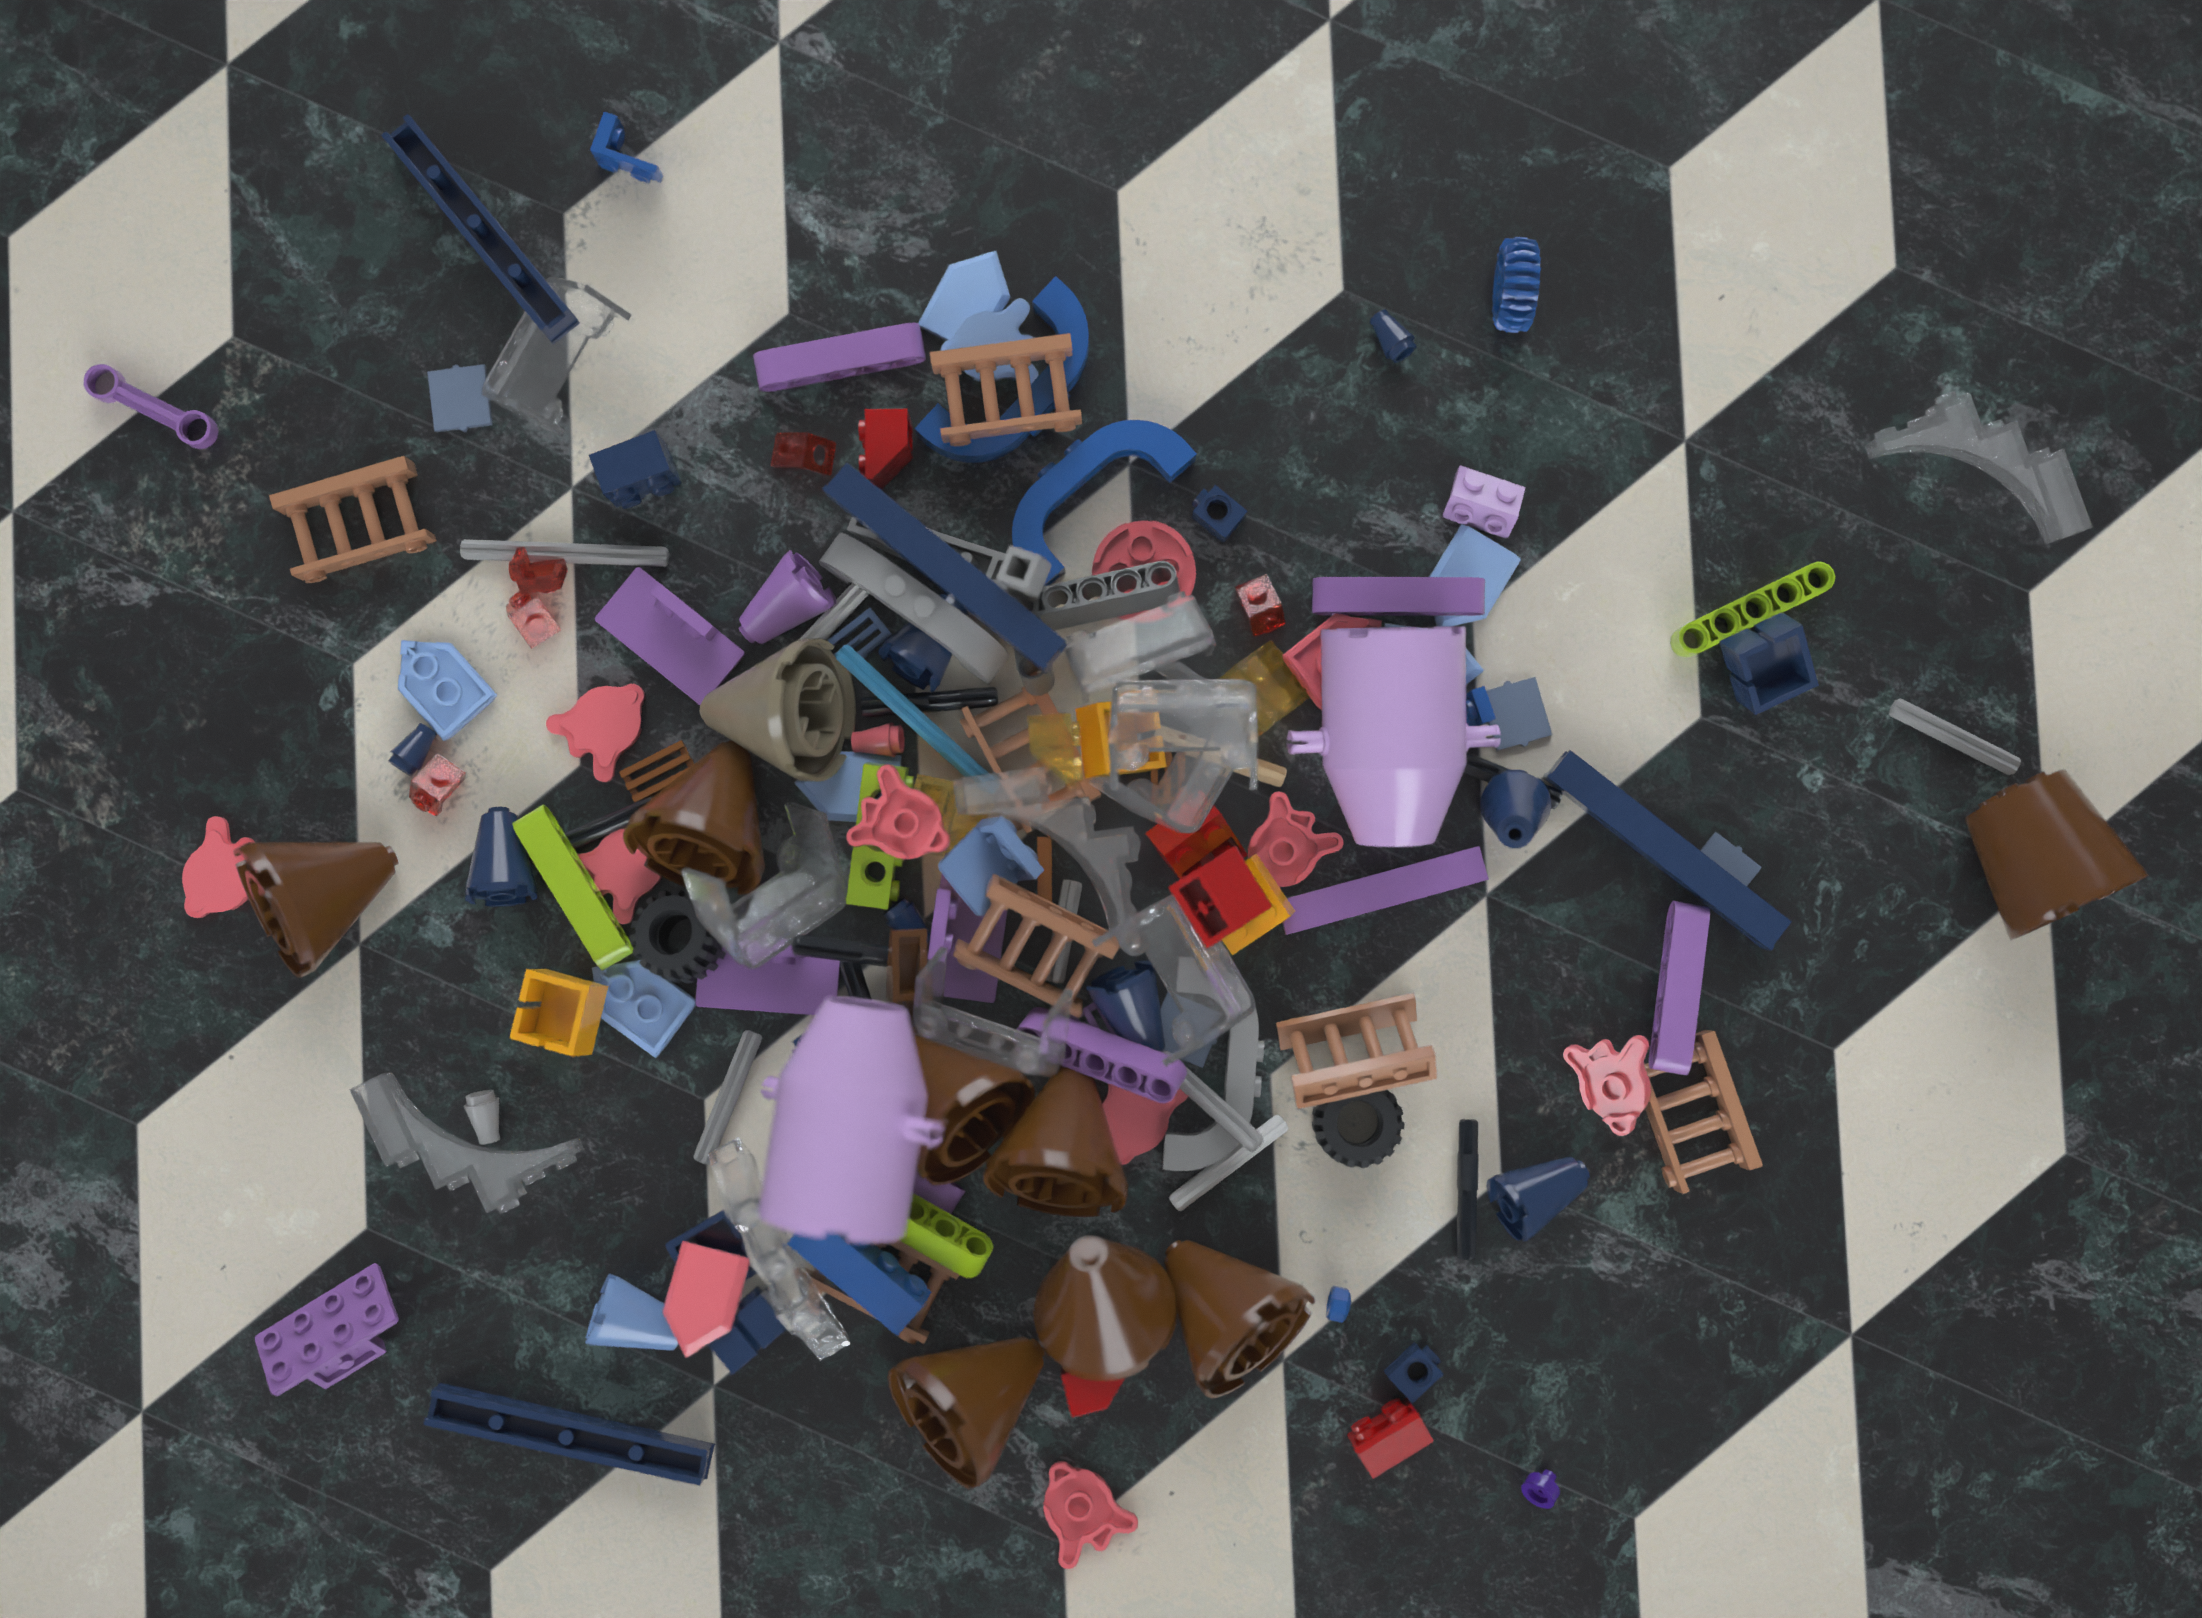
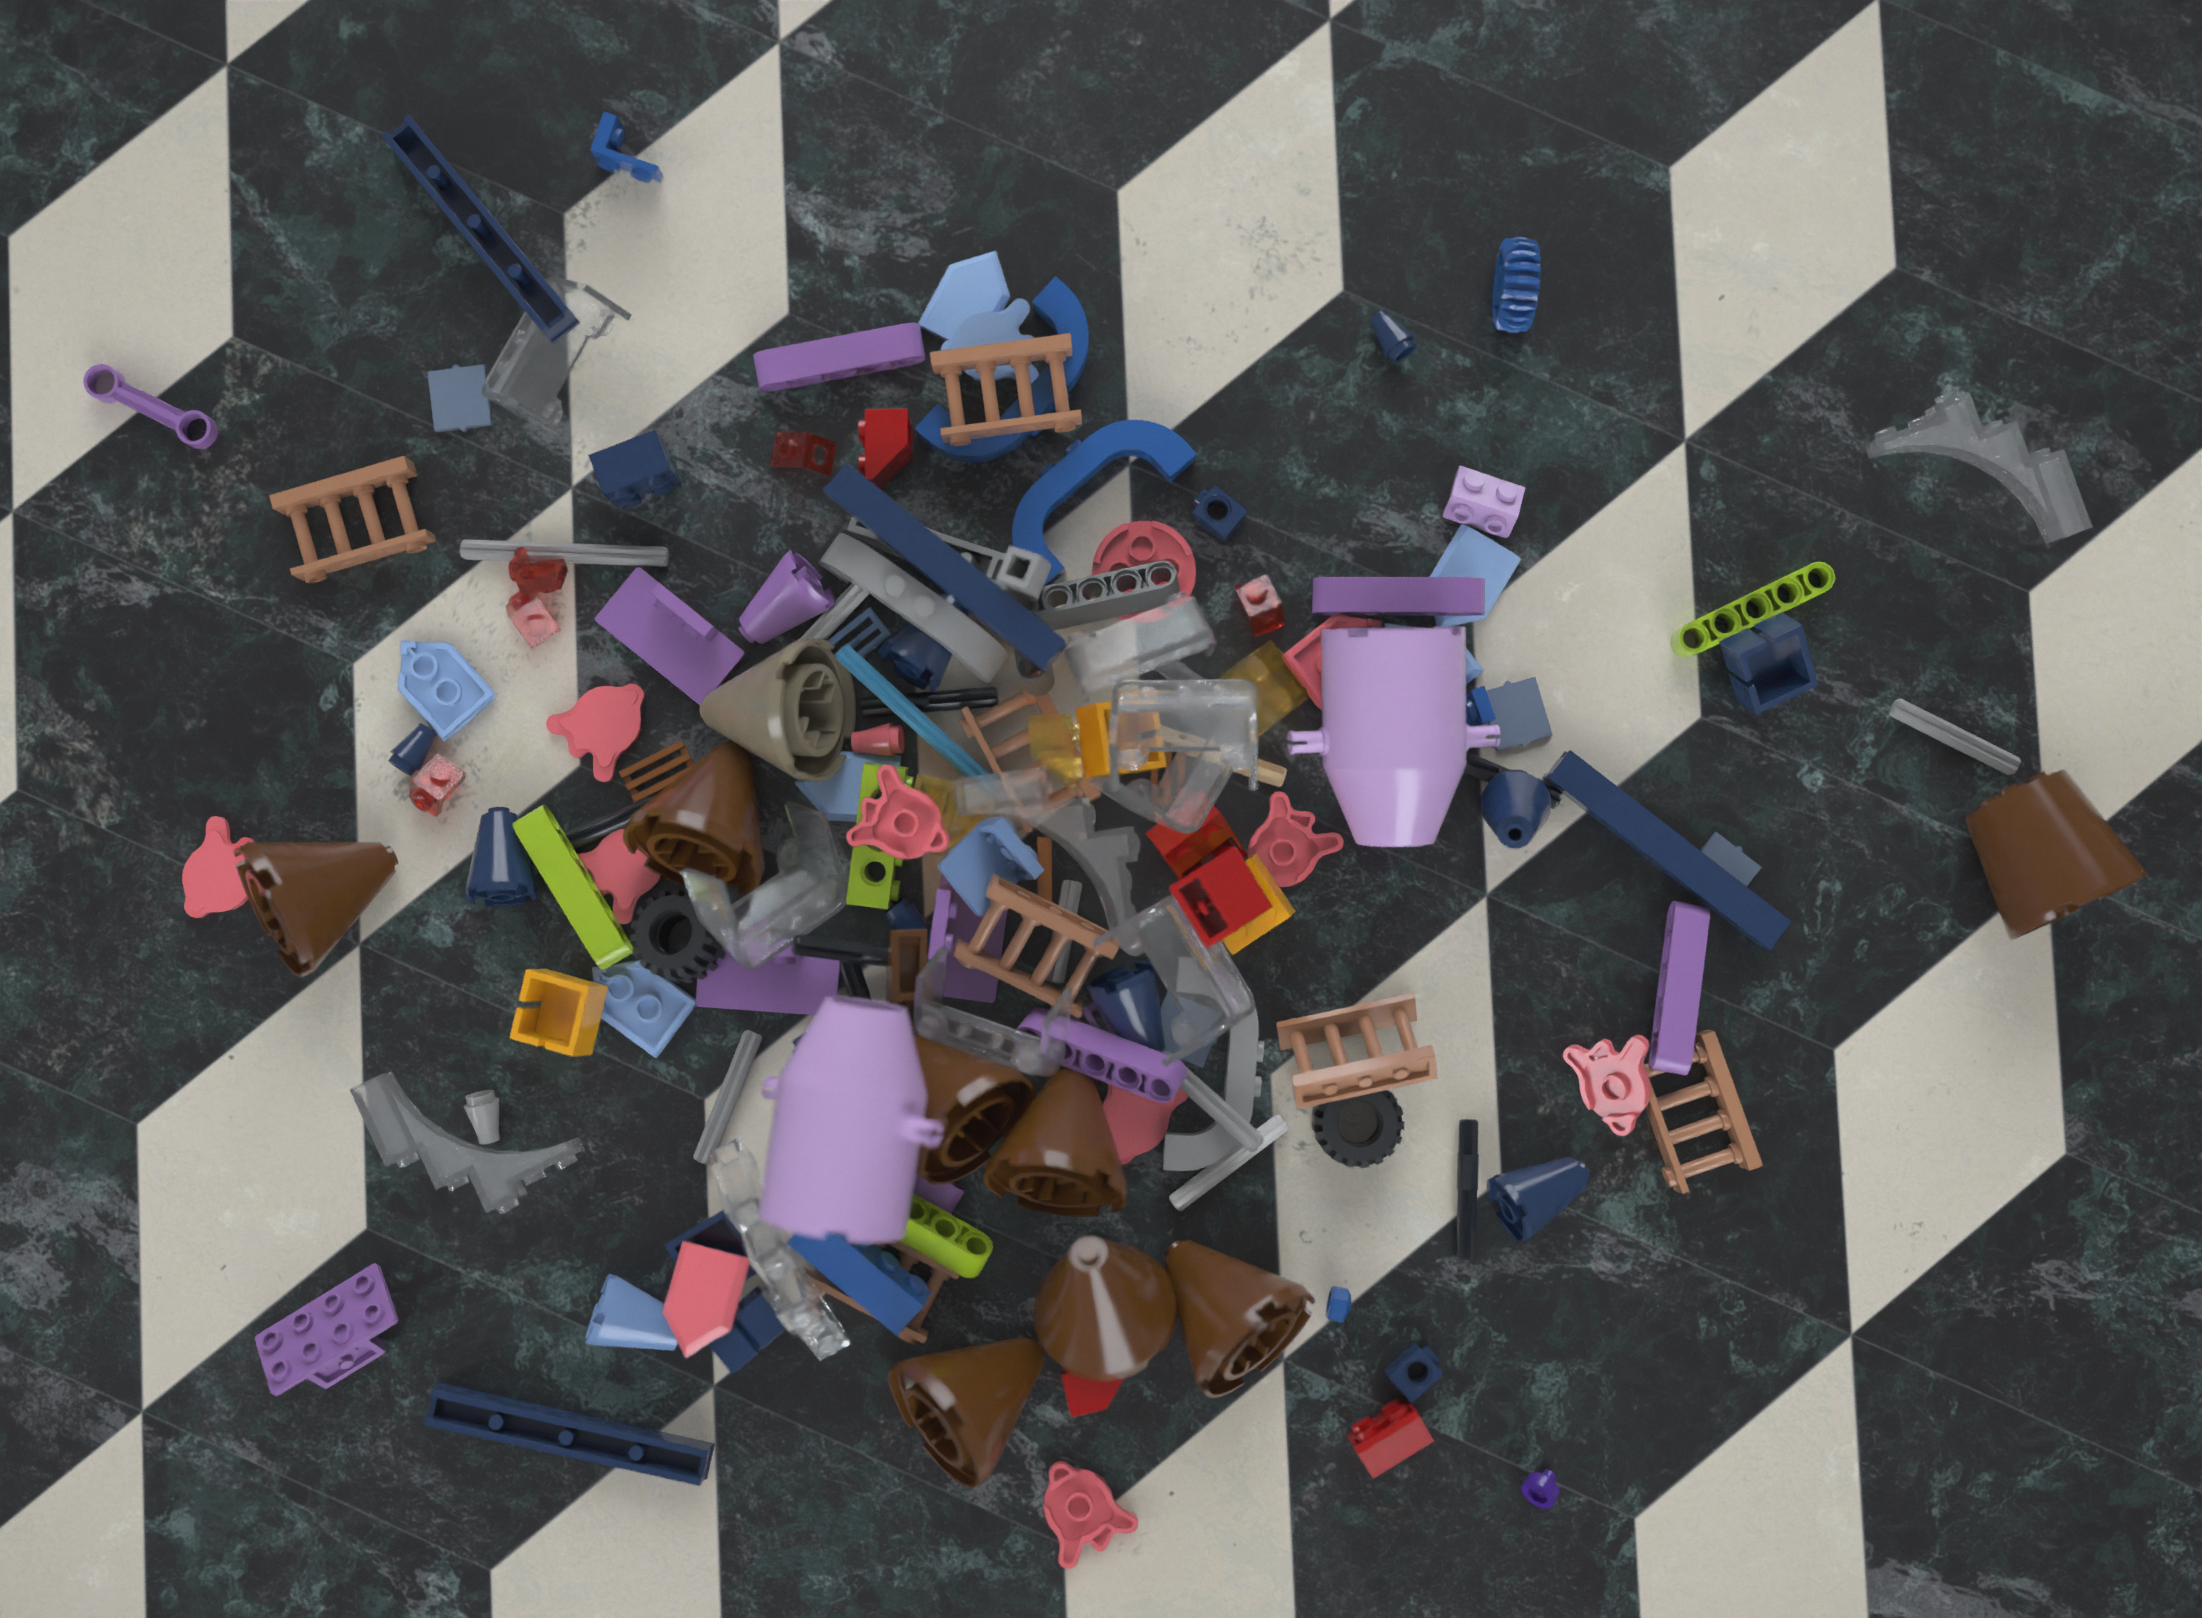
(1386, 889): medium lavender tile -> none

